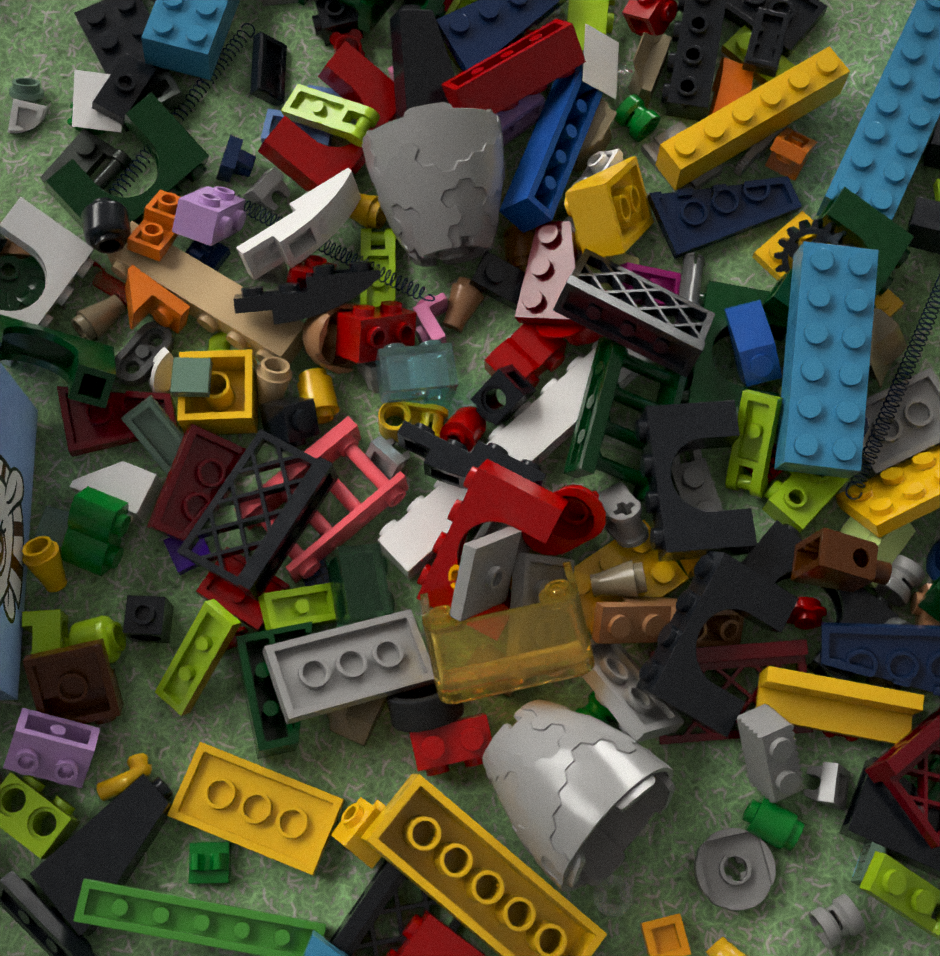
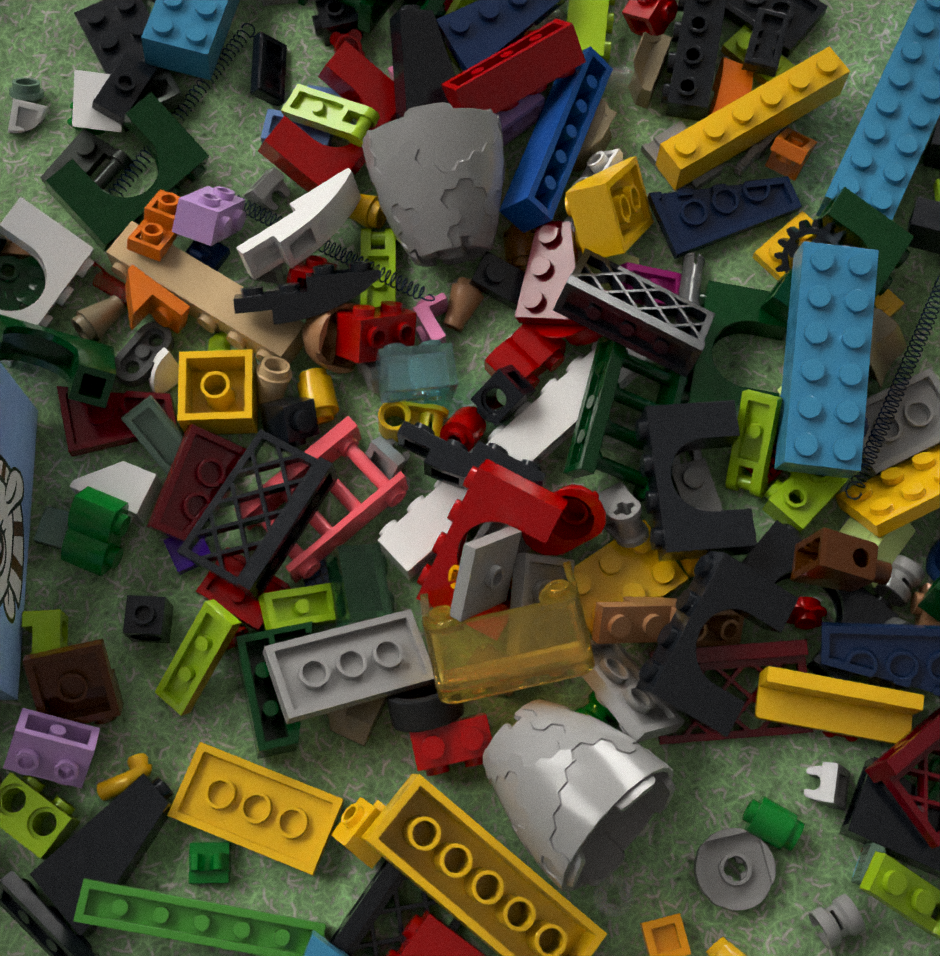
(45, 562): yellow cone -> none
(99, 628): lime head -> none
(106, 225): black head -> none
(191, 377): sand green tile -> none
(235, 160): dark blue tile -> none
(601, 61): white sticker -> none
(620, 581): dark tan cone -> none
(636, 117): green wheel -> none
(752, 343): blue slope -> none
(770, 753): light grey brick -> none

